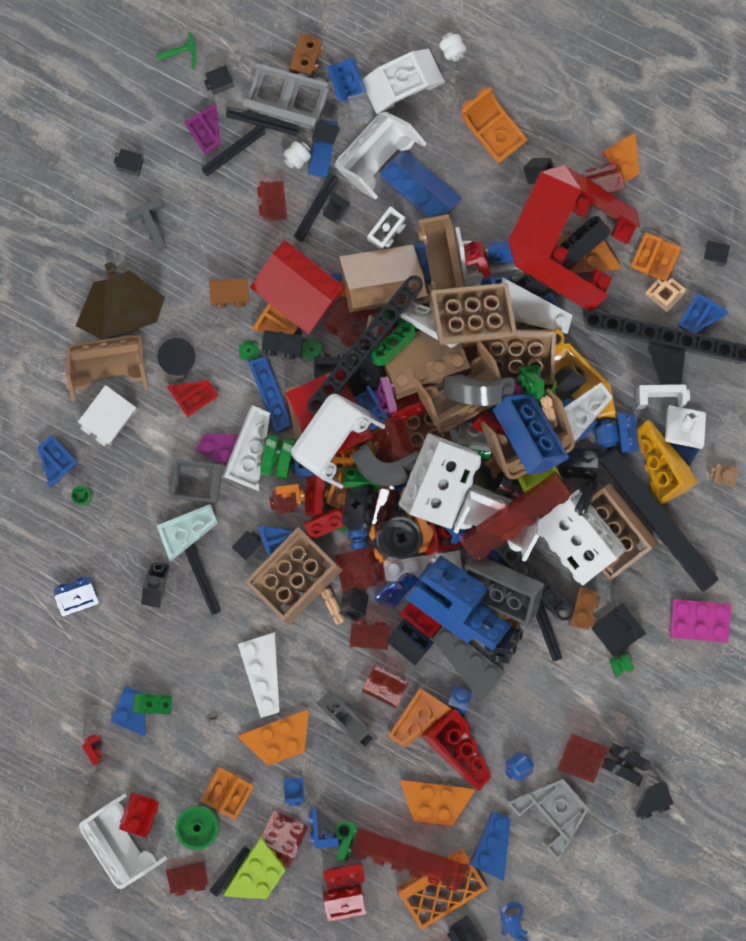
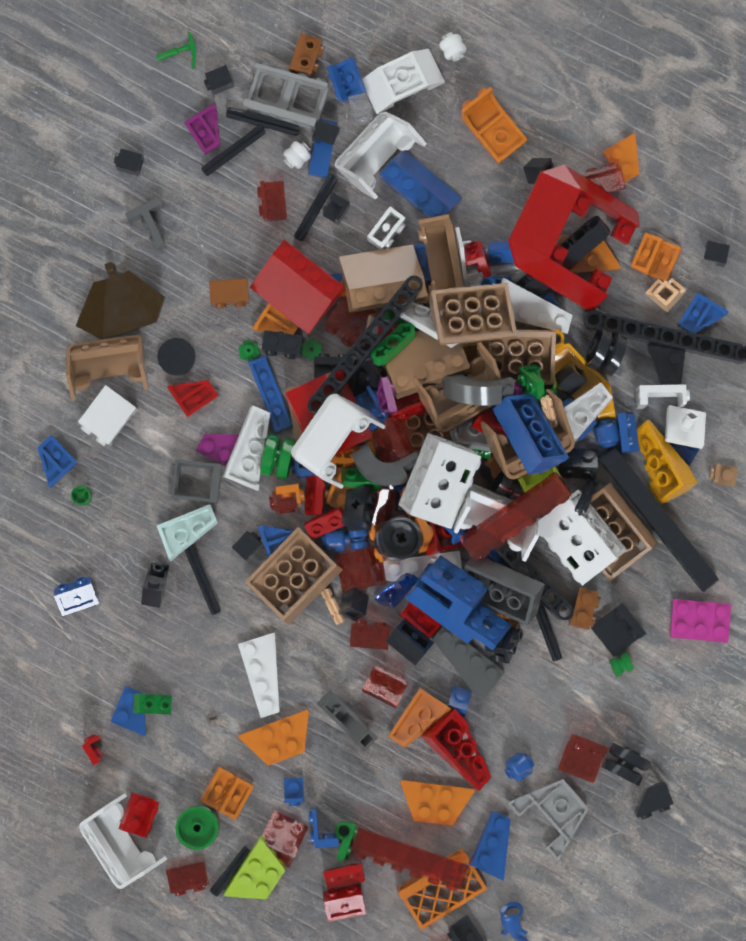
(335, 540): none -> blue head
(606, 351): none -> black wheel

